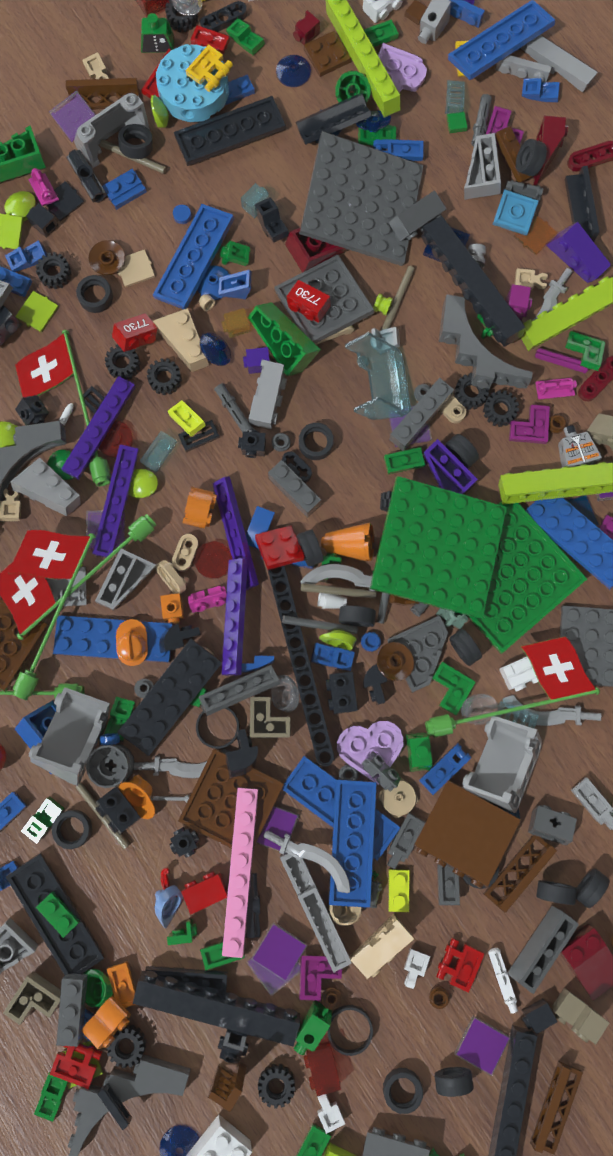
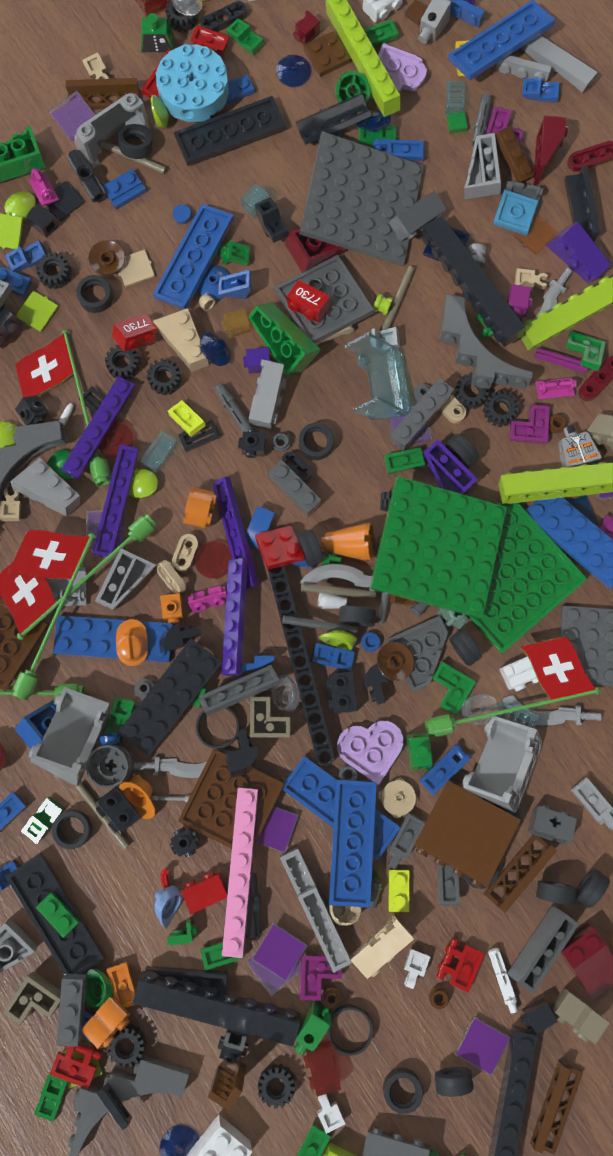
(205, 64): yellow plate -> none
(314, 854): light grey sword -> none
(388, 777): dark grey hinge -> none
(531, 157): black tyre -> none

